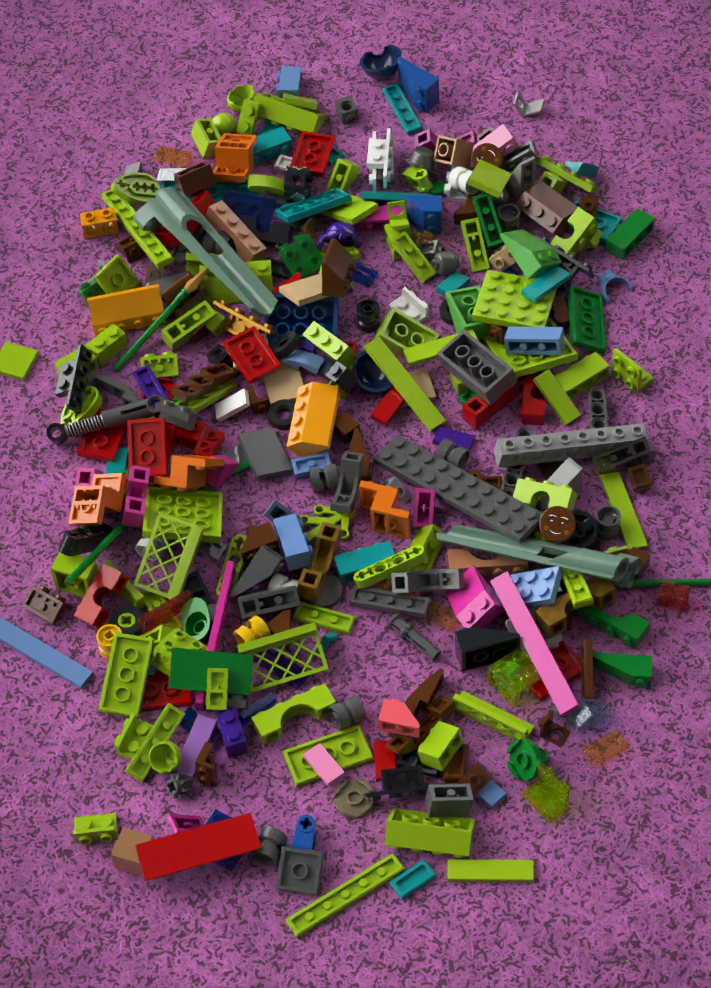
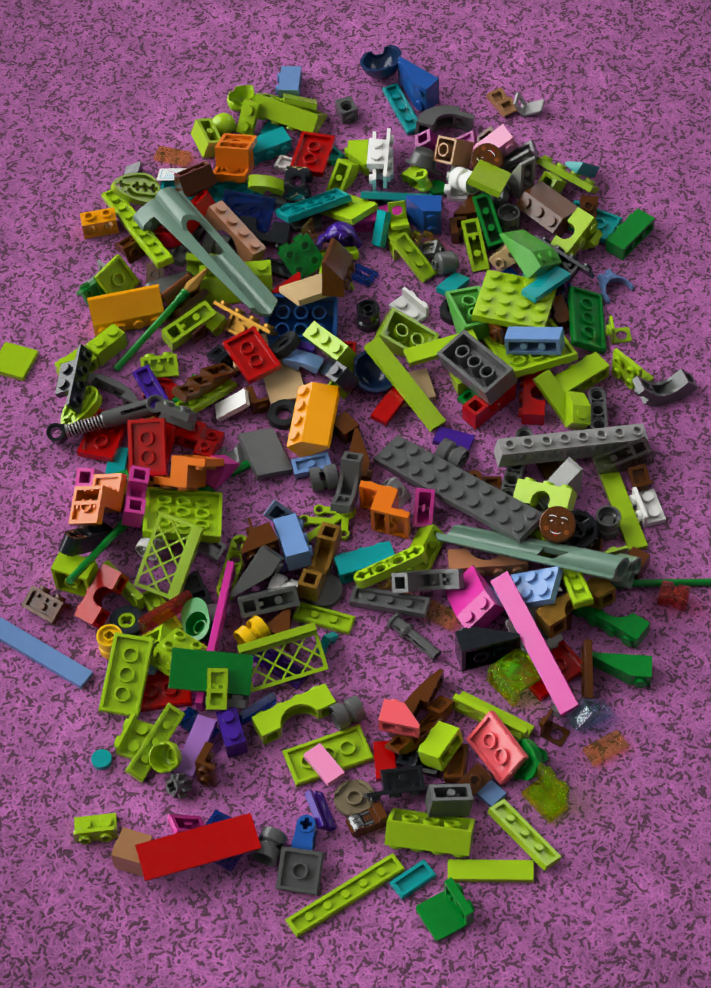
(101, 759): none -> teal tile
(320, 810): none -> dark purple tile
(357, 153): none -> lime slope
(367, 820): none -> reddish brown leg
(381, 228): none -> teal tile
(443, 117): none -> dark grey arch
(446, 911): none -> green bracket
(455, 228): none -> reddish brown bracket
(497, 748): none -> coral tile
(501, 102): none -> medium nougat slope
(524, 834): none -> lime plate
(577, 410): none -> lime slope
(611, 331): none -> lime bracket
(647, 507): none -> white bracket
(666, 391): none -> dark grey arch

